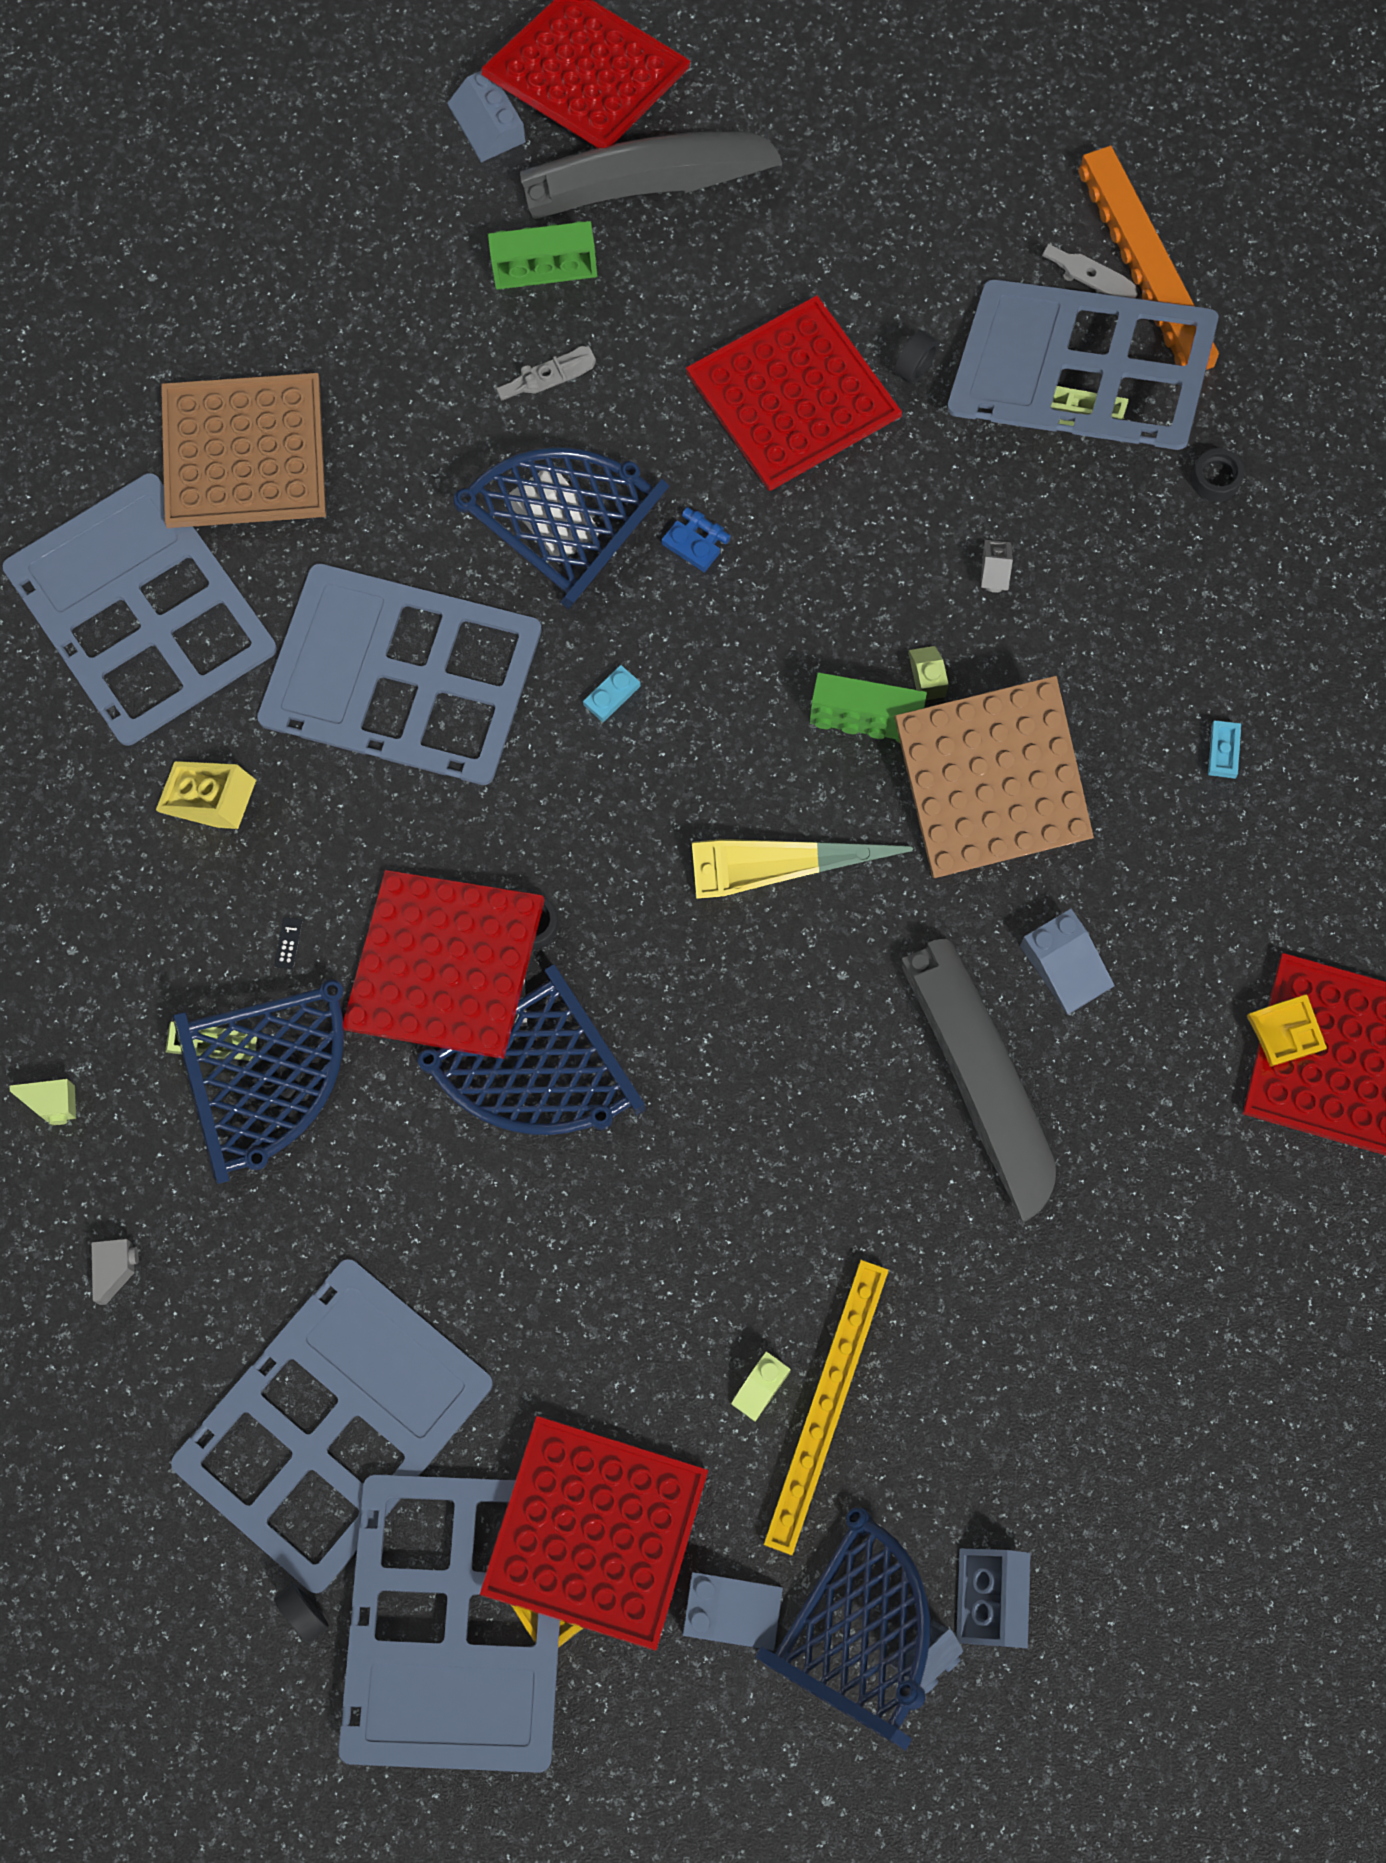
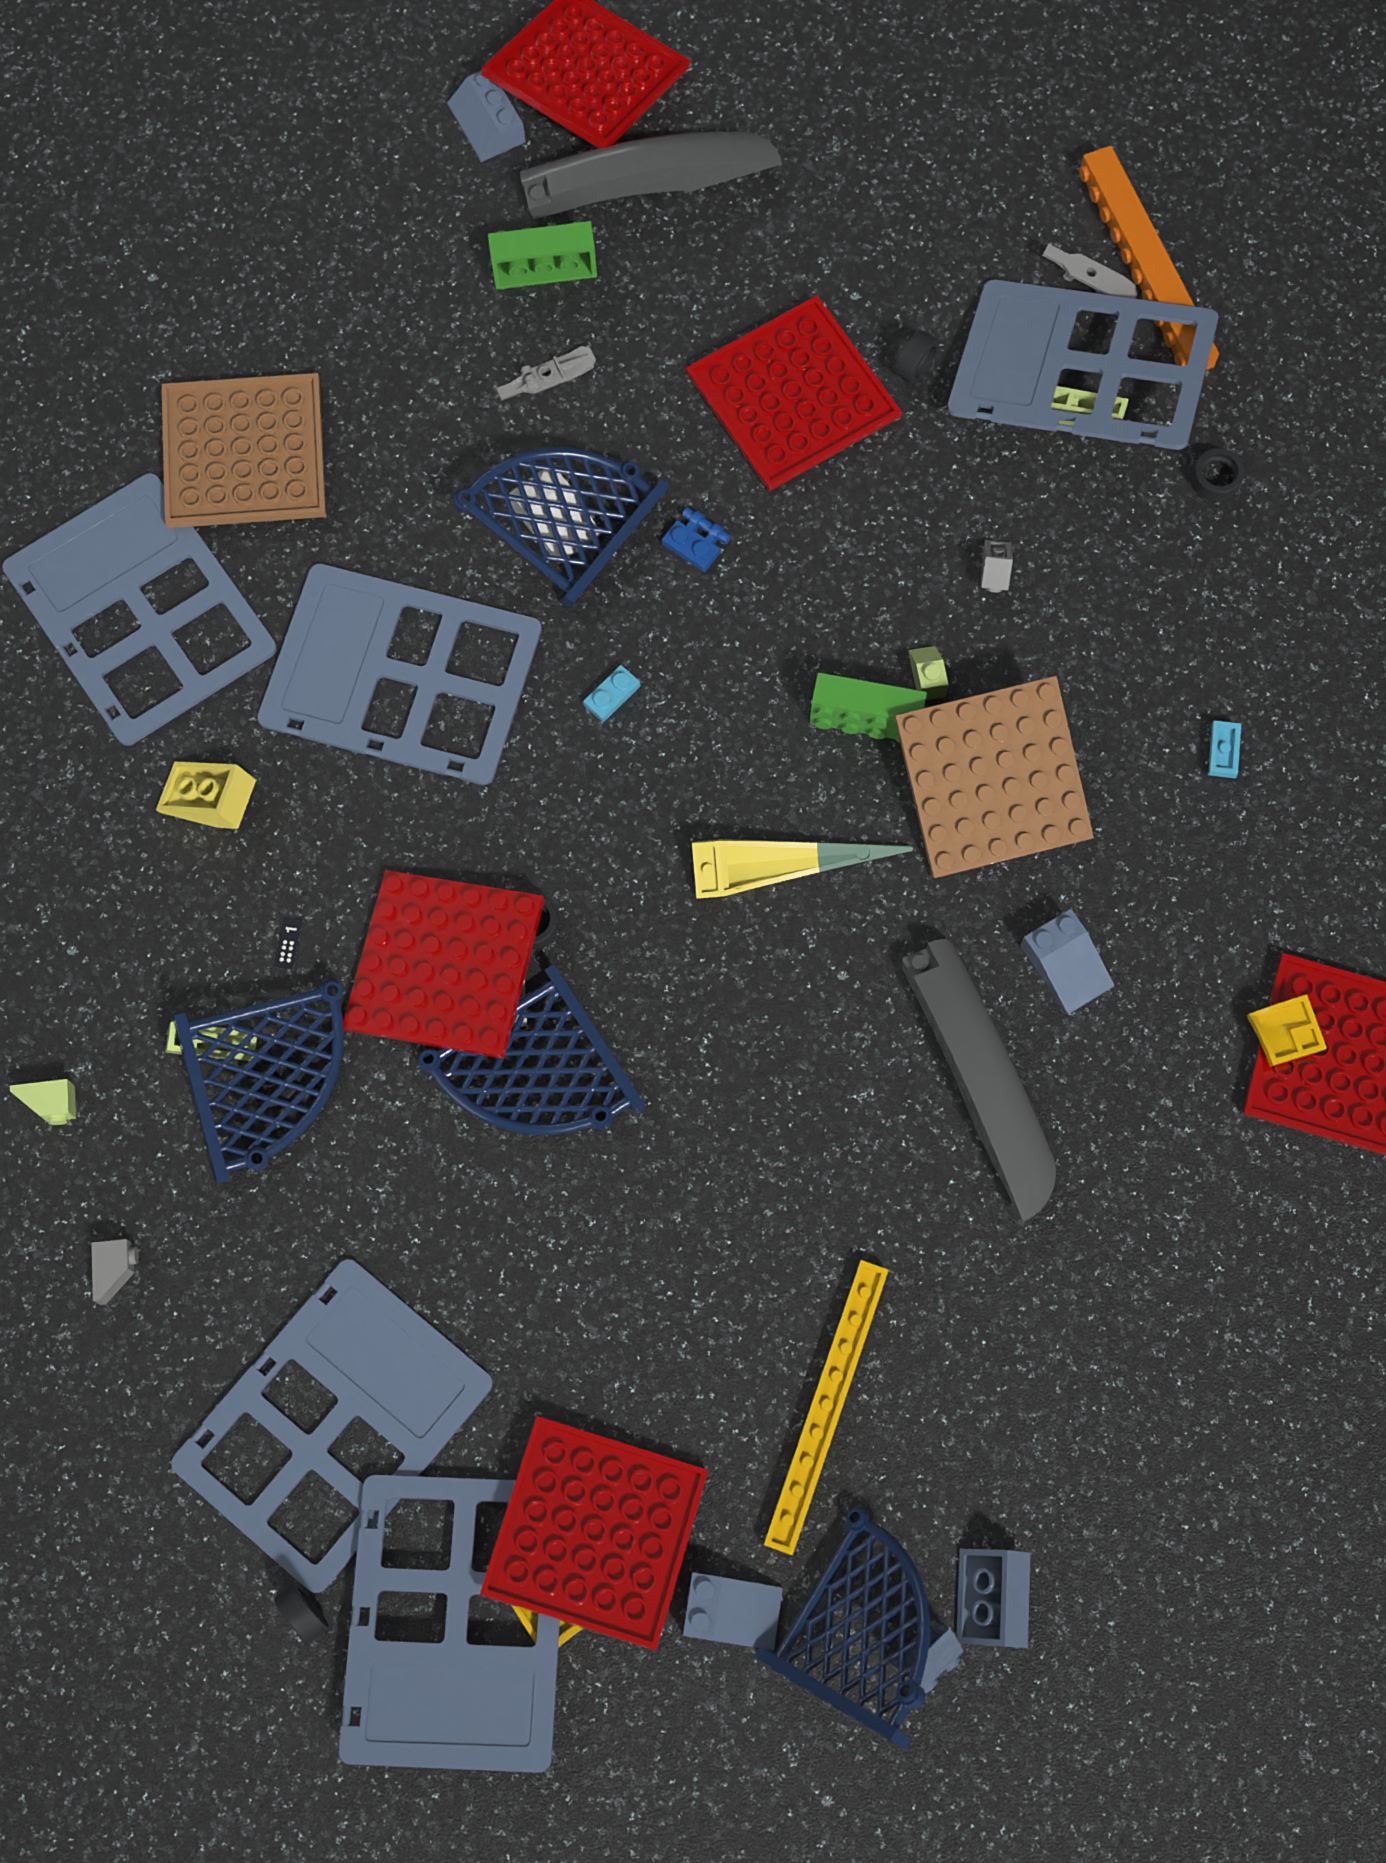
(760, 1386): yellowish green slope -> none

